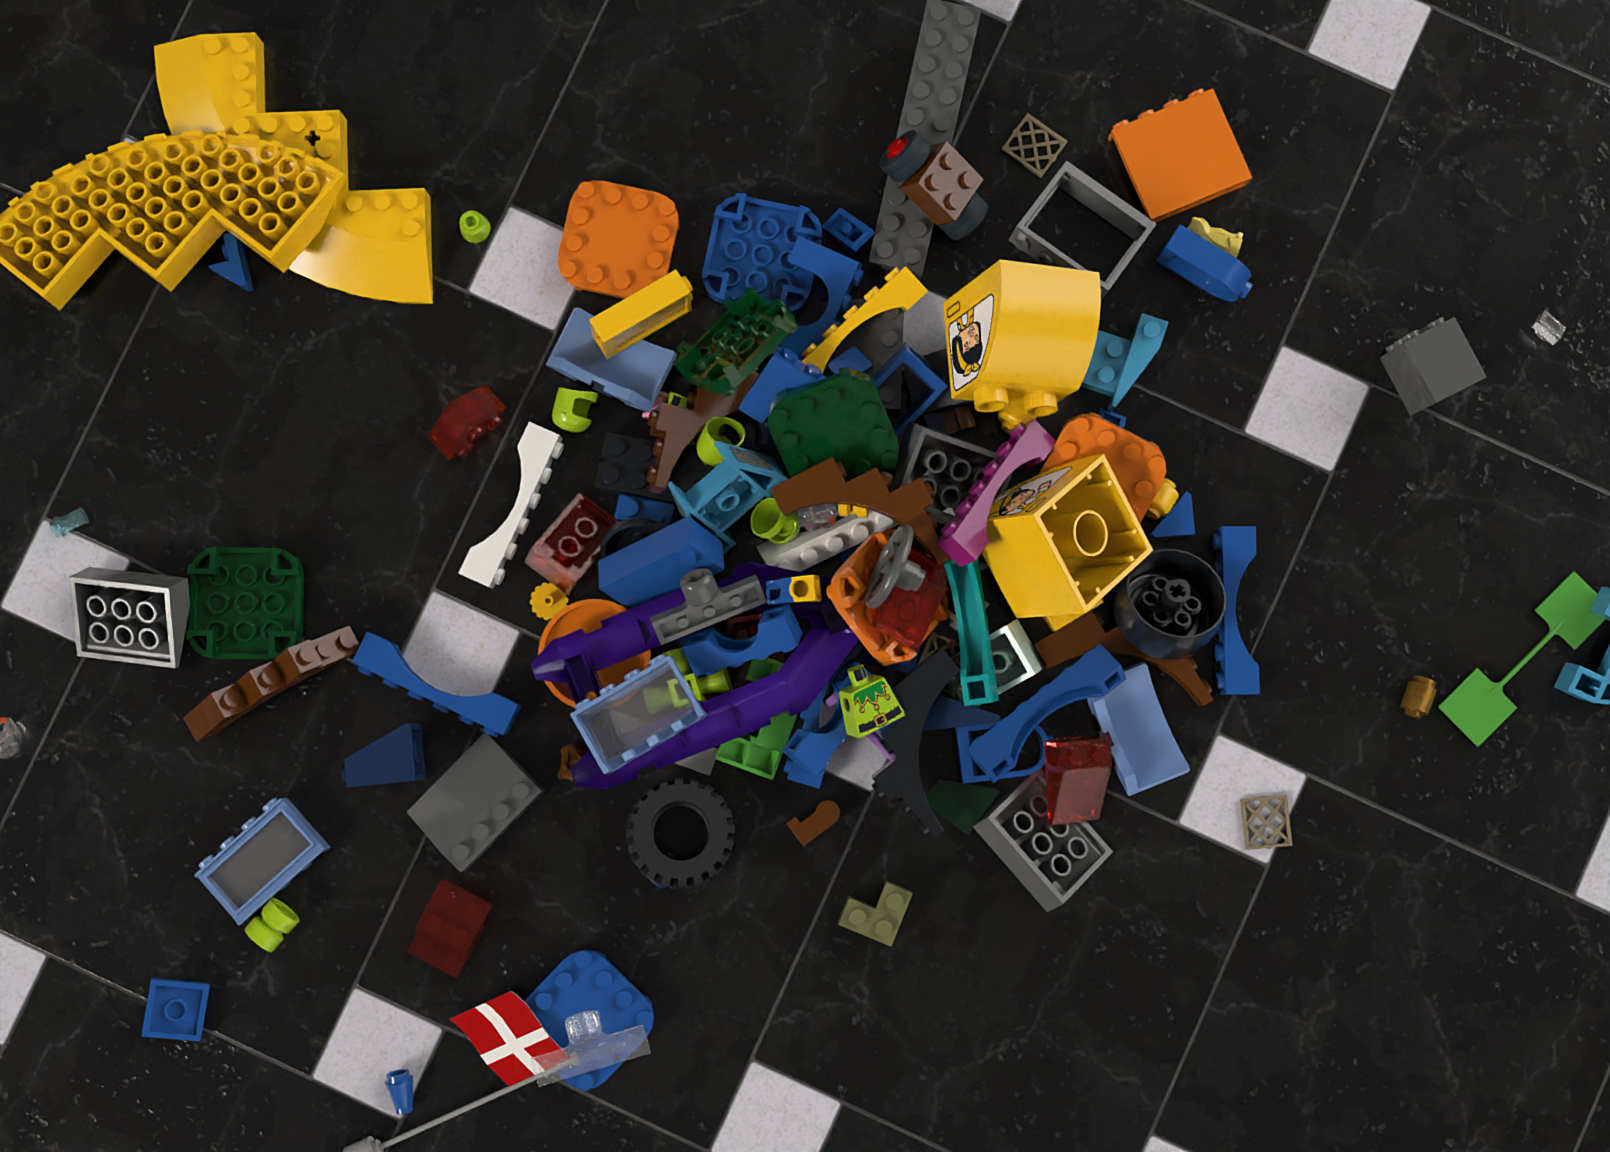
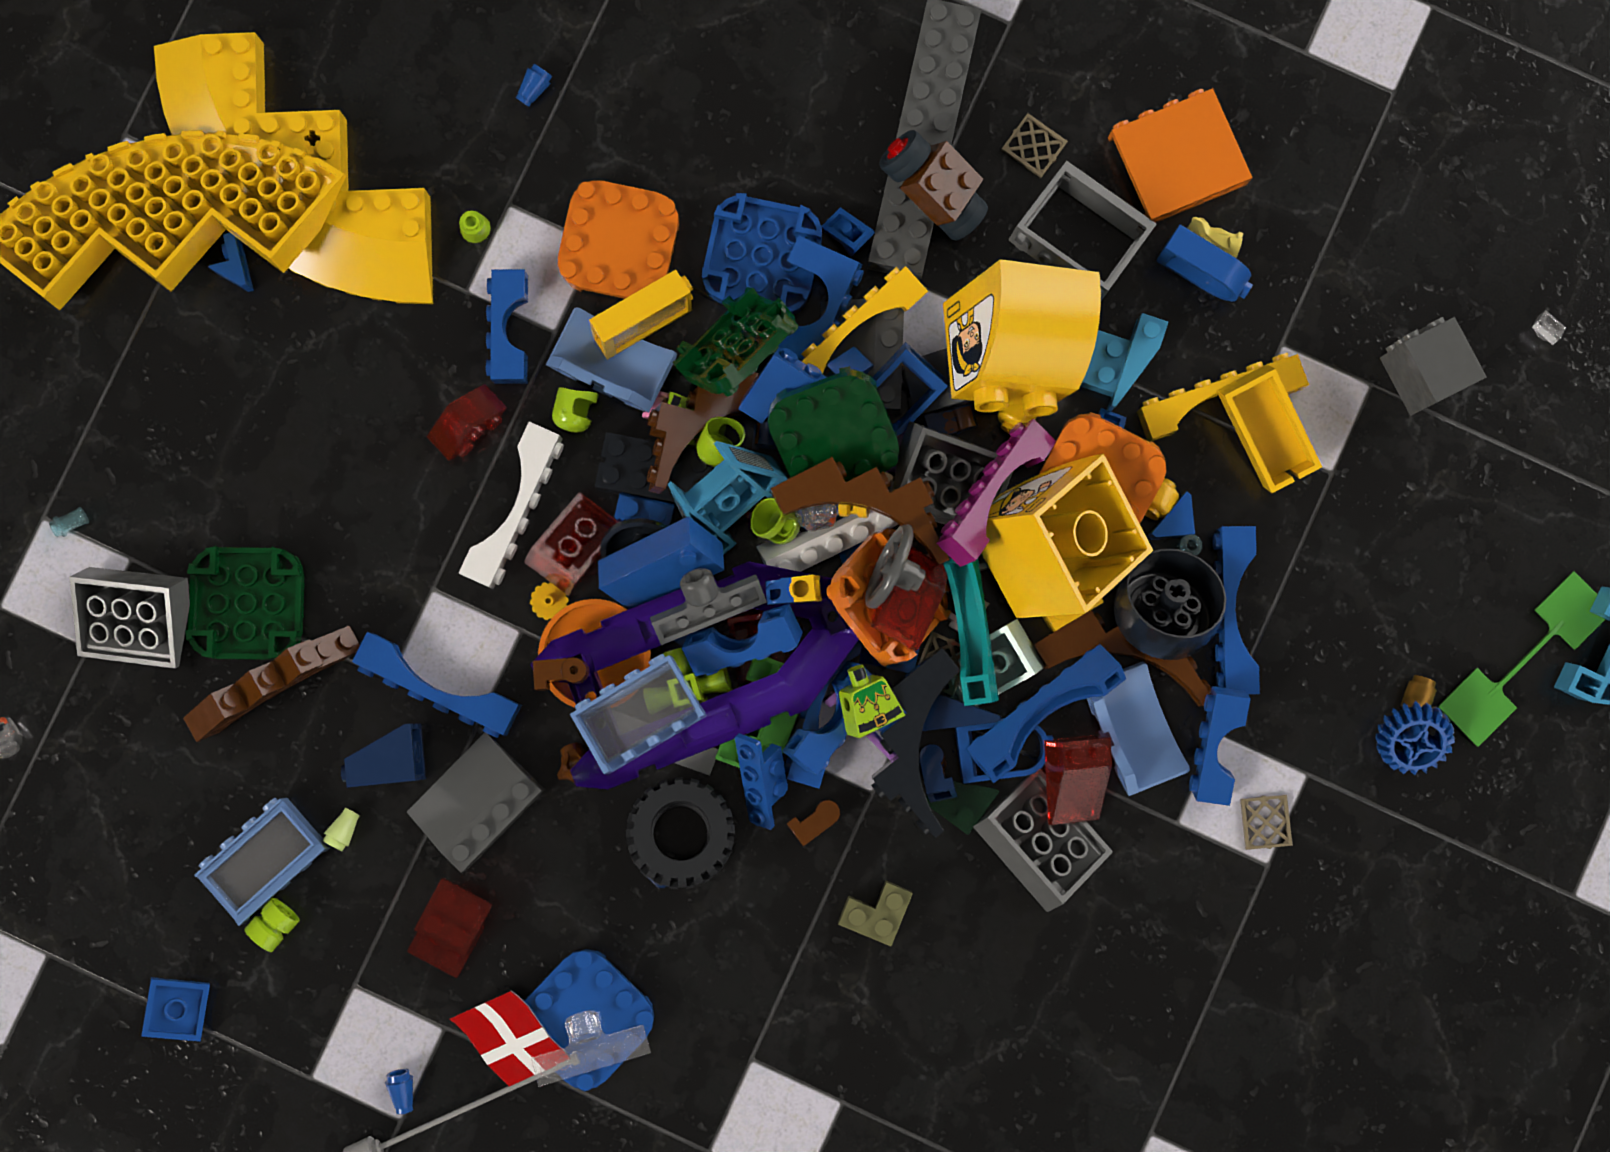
(341, 830): none -> yellowish green cone
(507, 292): none -> blue arch
(533, 85): none -> blue cone
(560, 669): none -> reddish brown leg
(762, 778): none -> blue bracket
(933, 766): none -> dark blue leg
(1161, 417): none -> yellow arch
(1194, 541): none -> clear light blue pin
(1225, 712): none -> blue arch
(1269, 428): none -> yellow piece
(1410, 729): none -> blue gear

